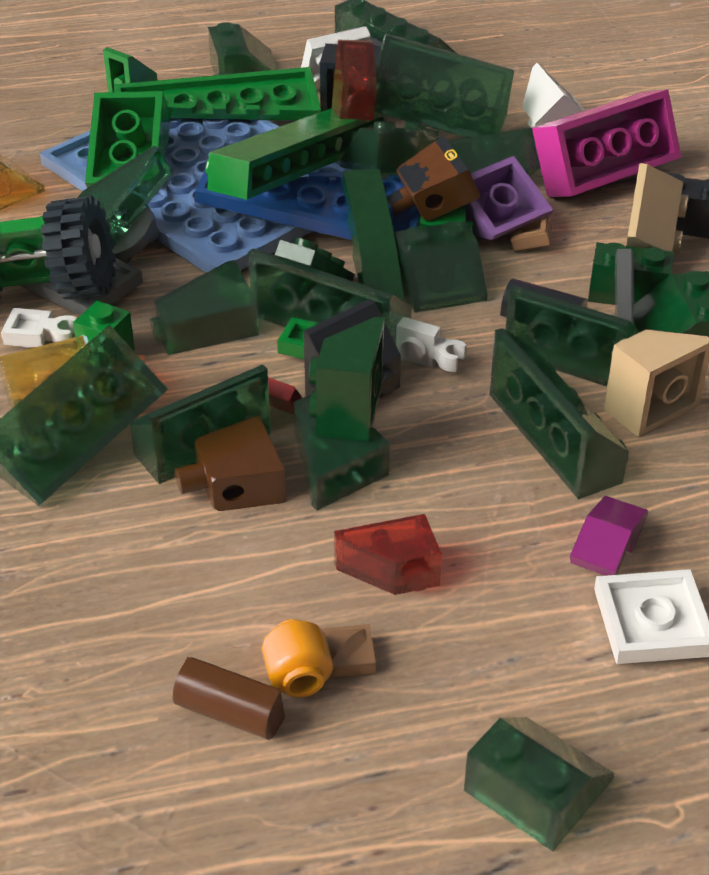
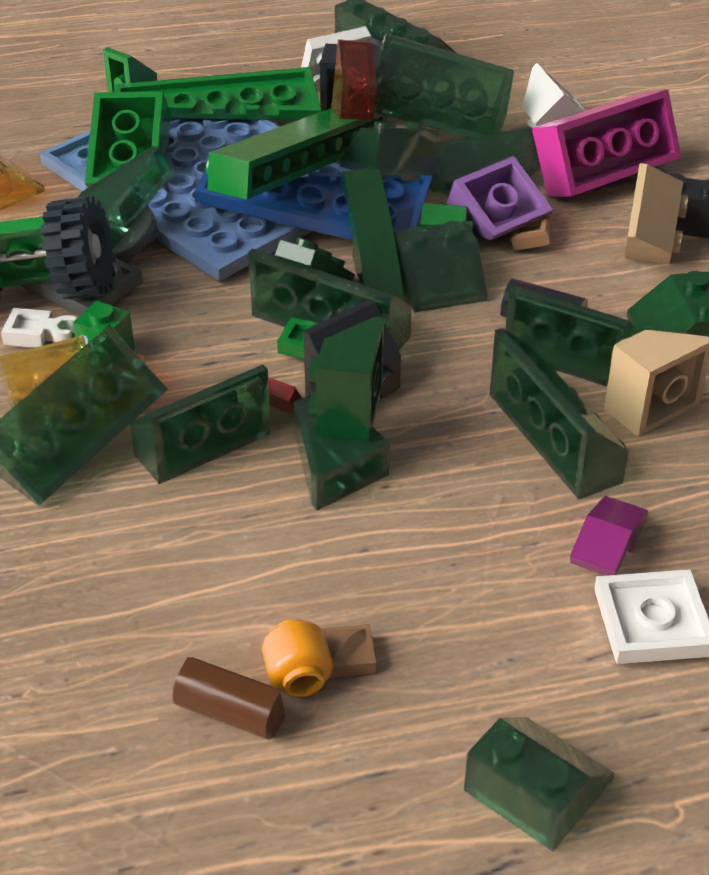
(206, 311): clear green slope -> none
(236, 468): reddish brown torso -> none
(237, 50): clear green slope -> none
(390, 554): clear red slope -> none
(424, 346): white plate -> none
(434, 182): reddish brown torso -> none
(624, 284): dark grey tile -> none
(649, 270): dark green slope -> none

